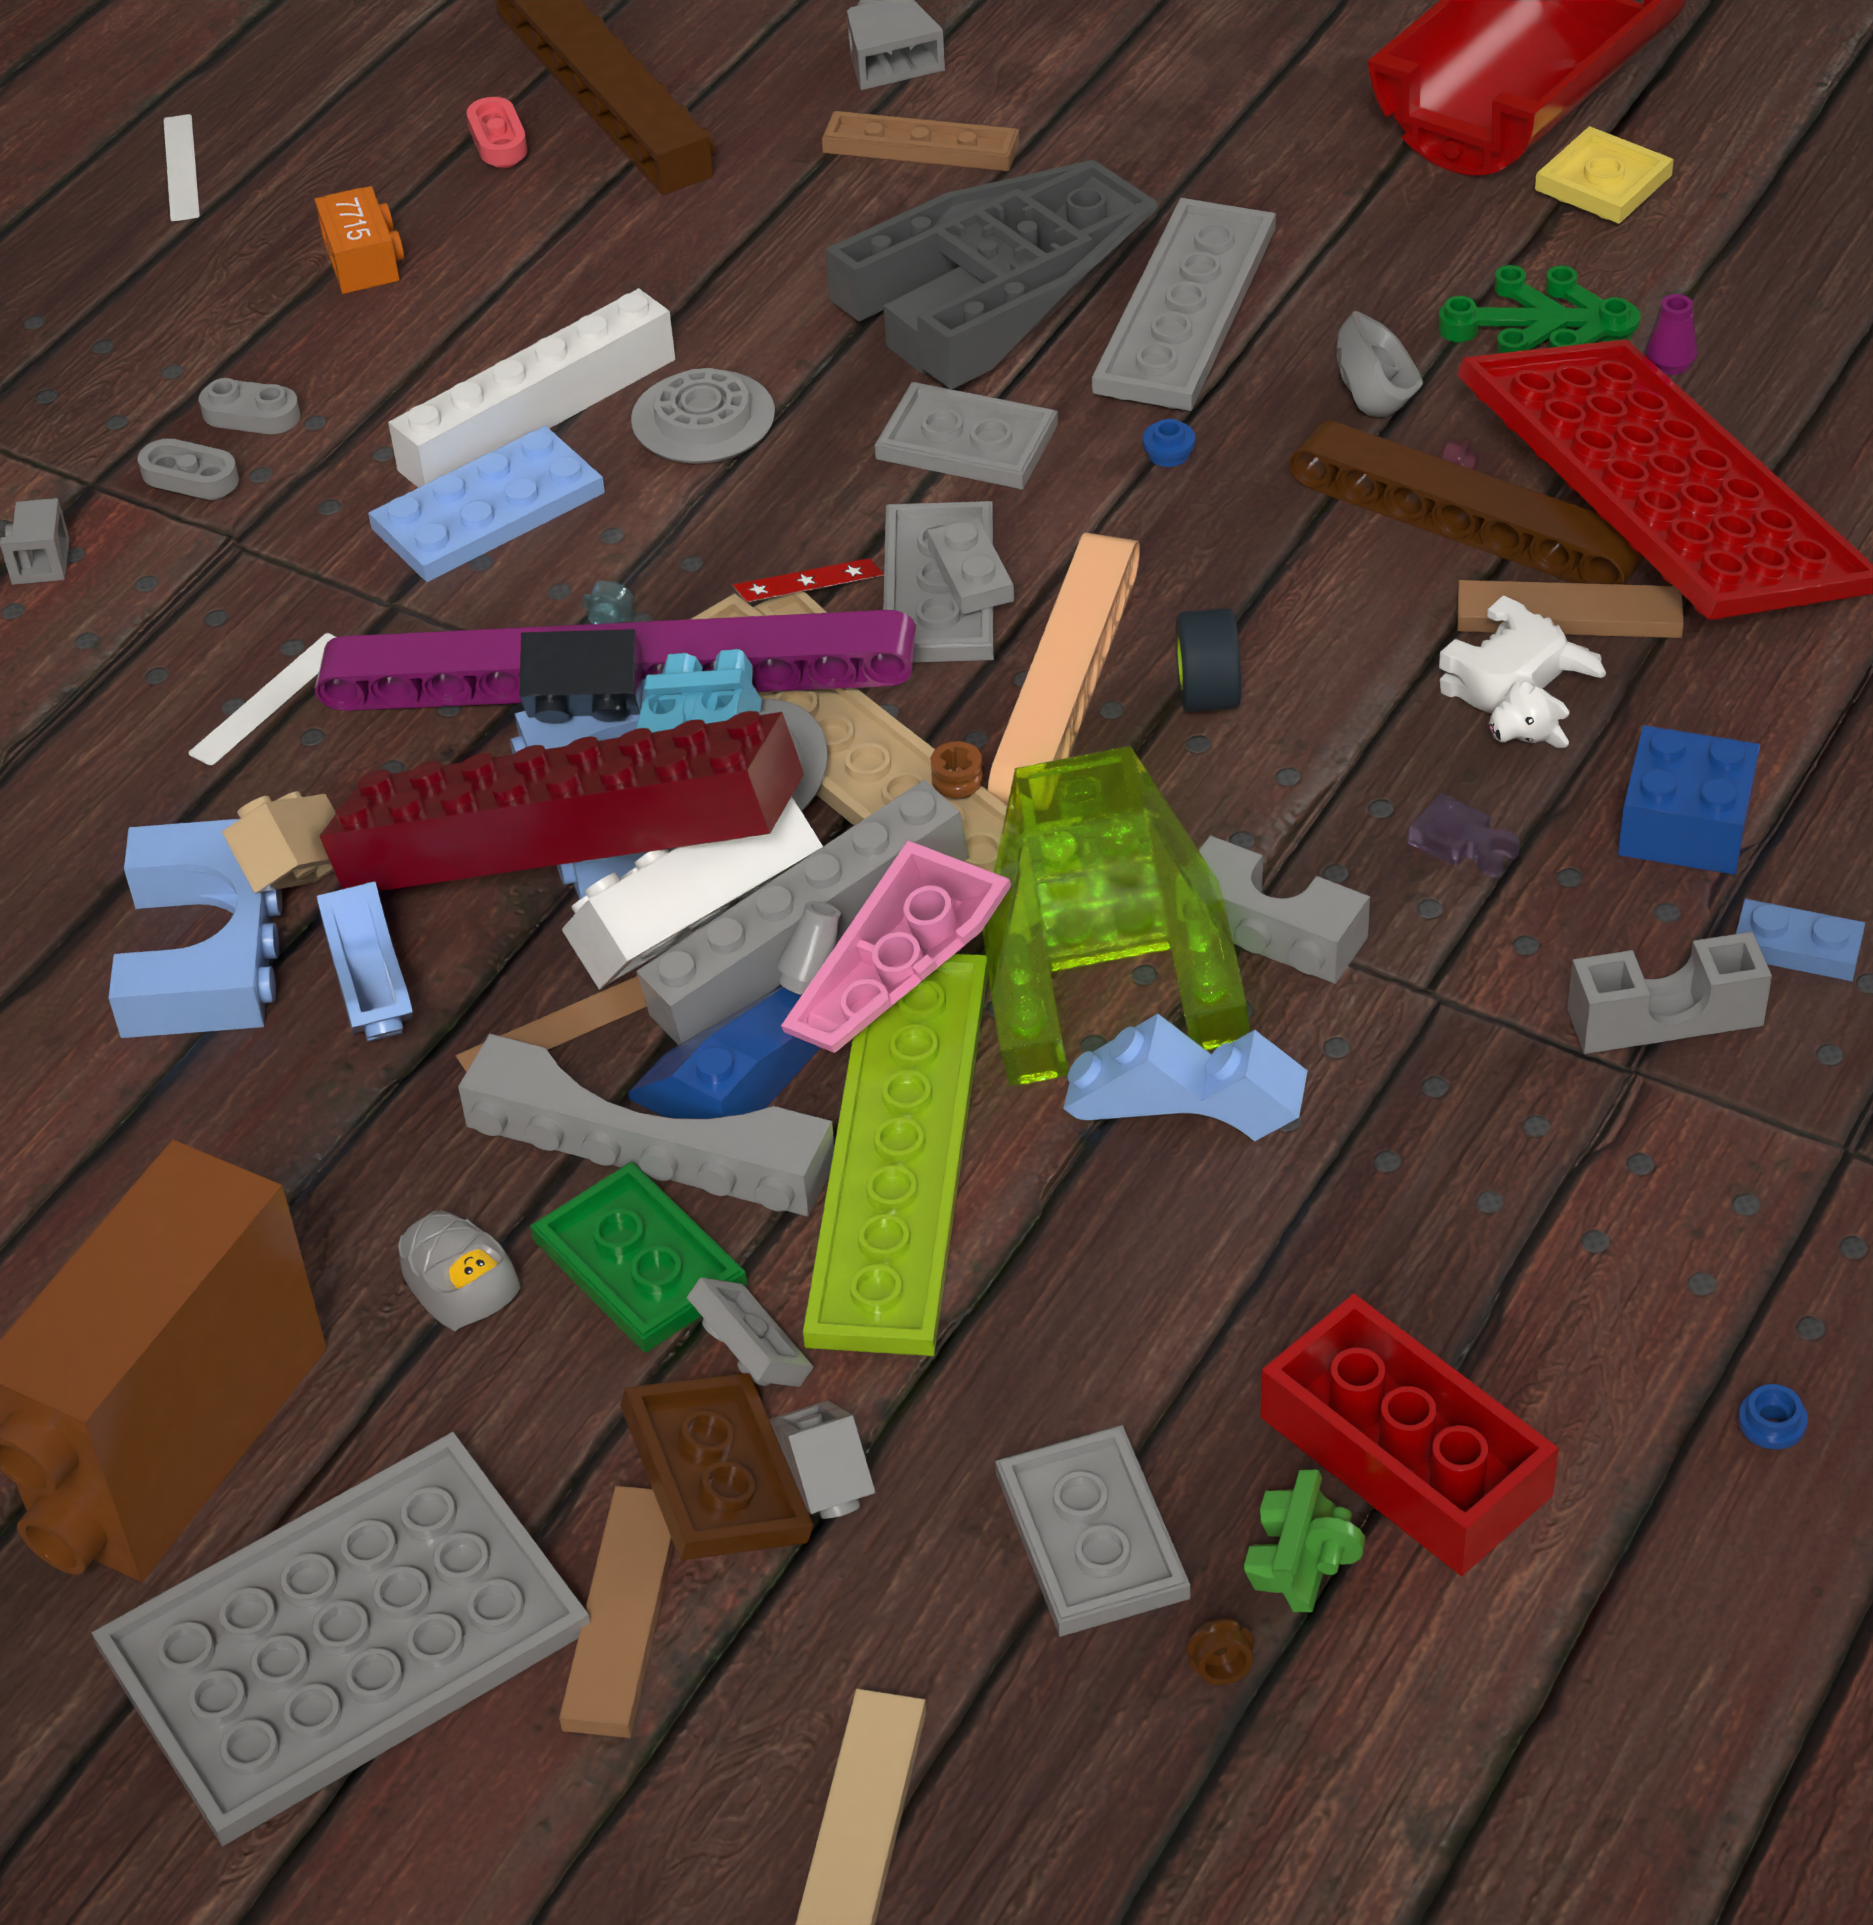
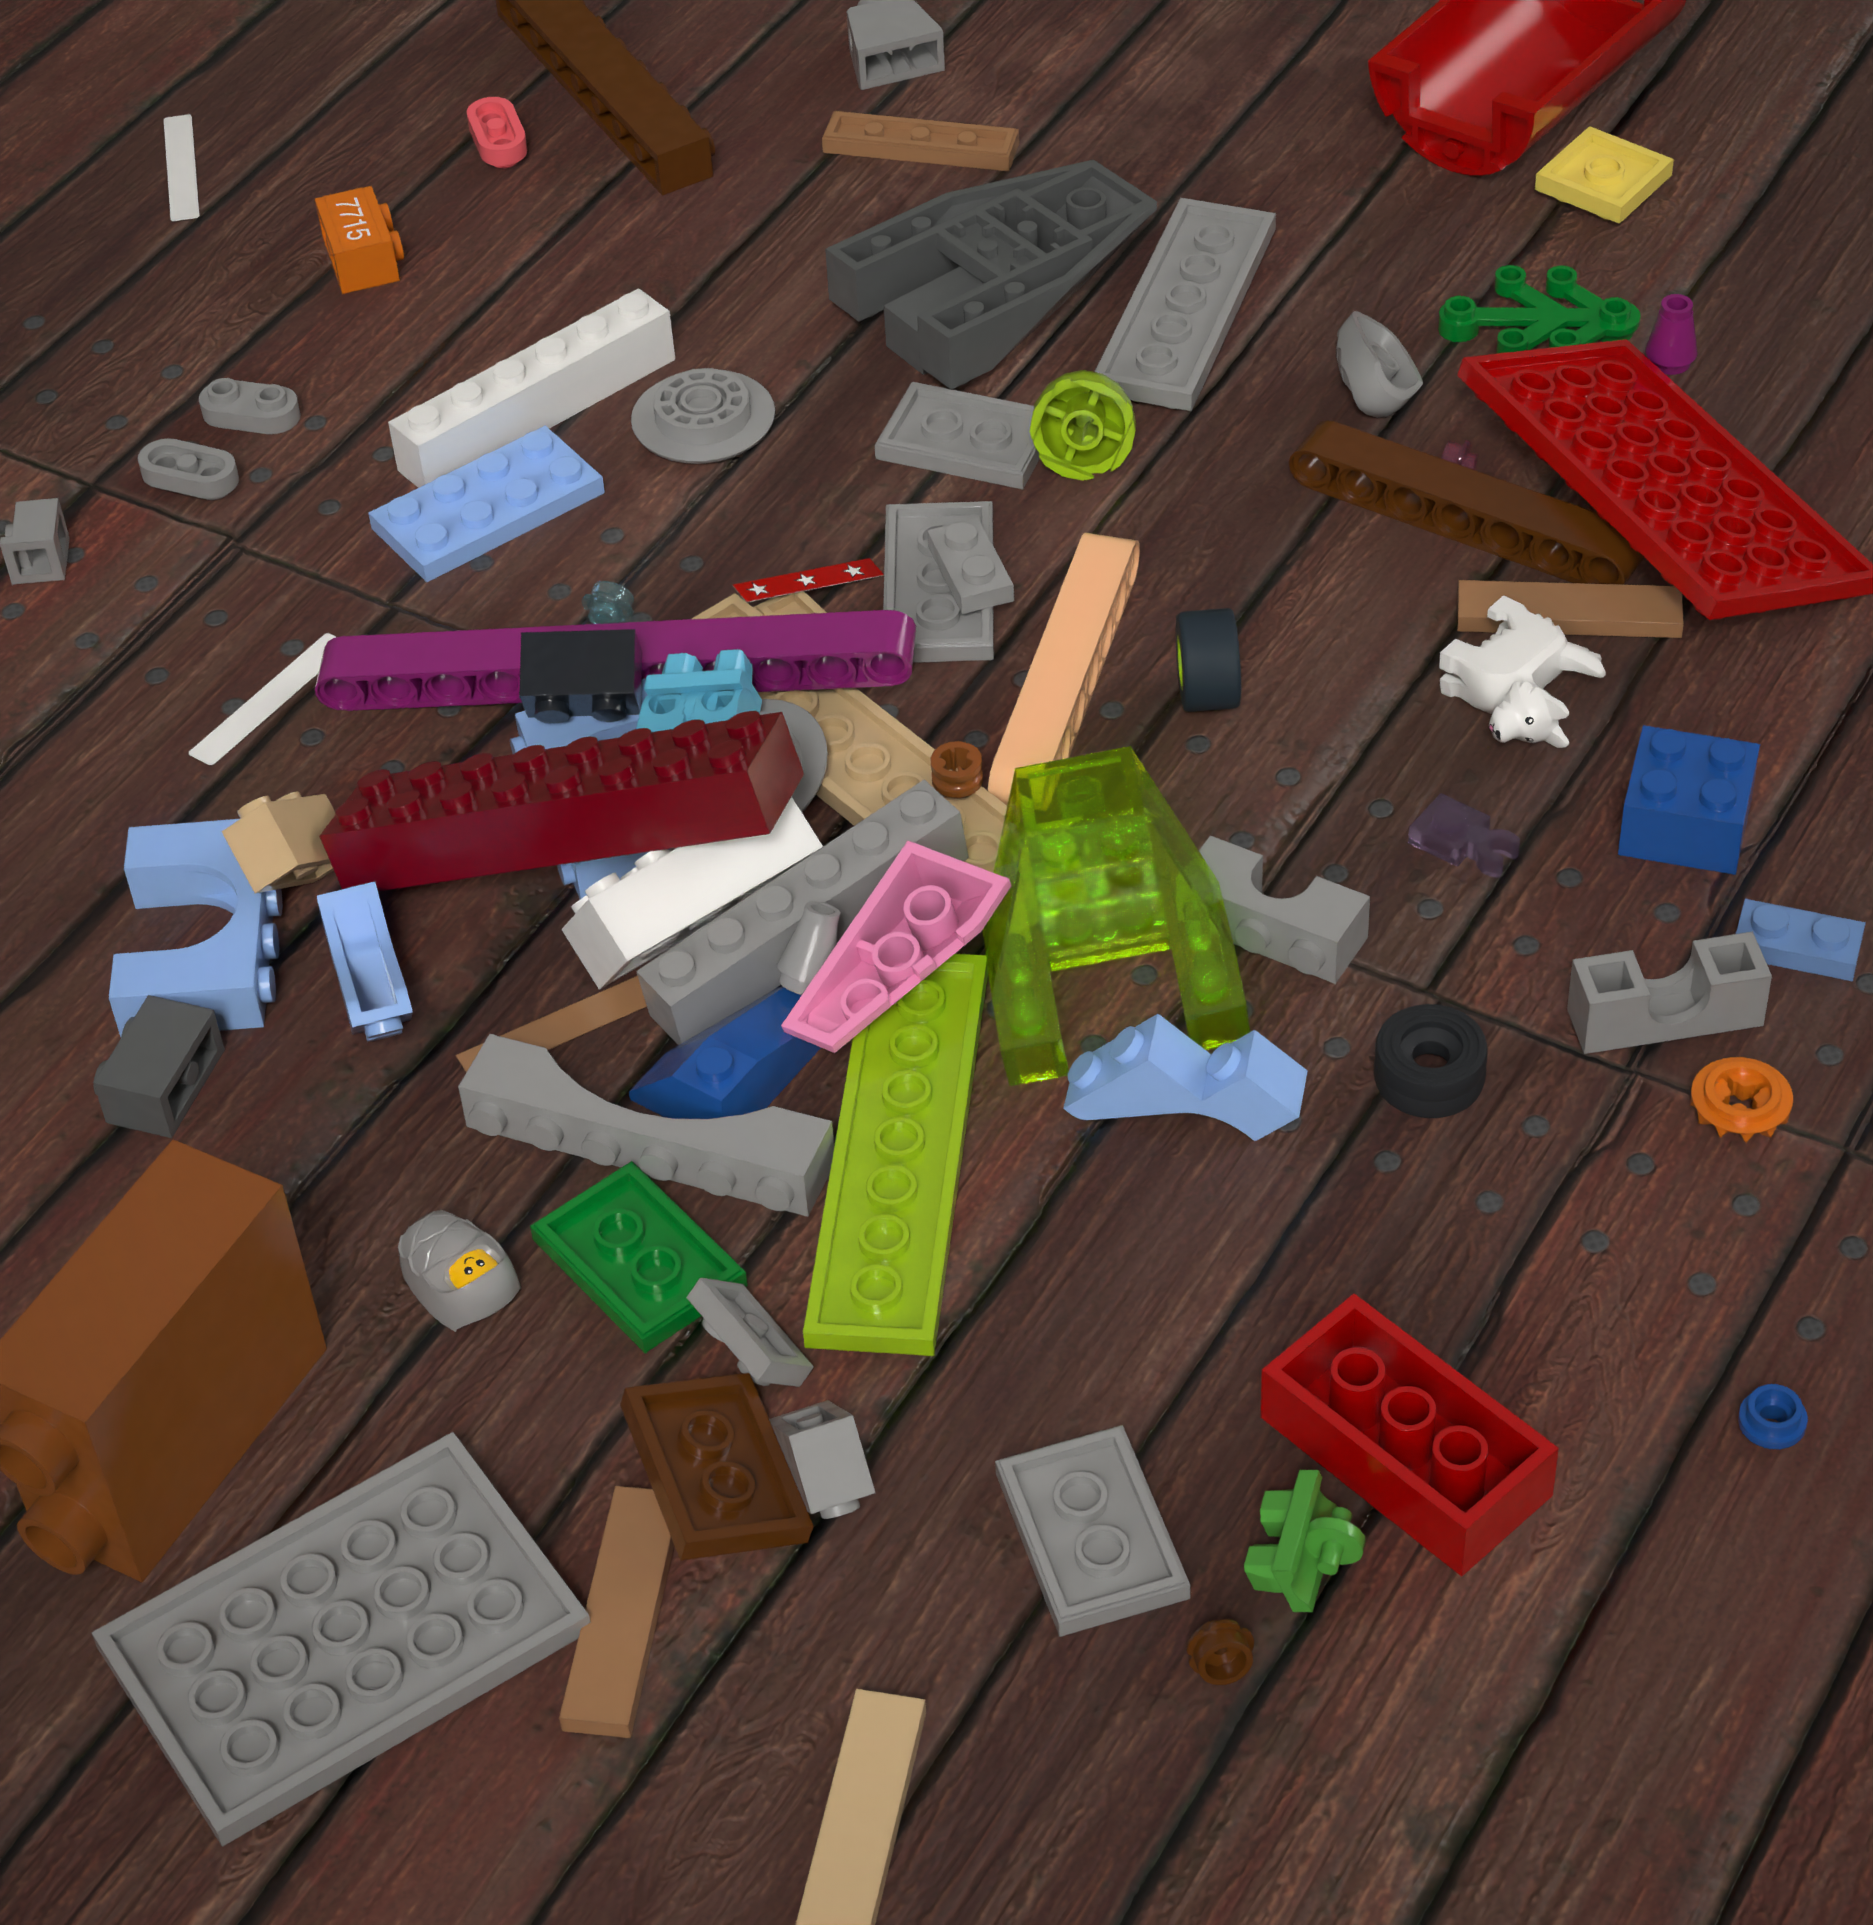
(158, 1066): none -> dark grey brick
(1083, 425): none -> lime cylinder
(1169, 442): blue plate -> none
(1426, 1090): none -> black tyre
(1746, 1080): none -> orange gear

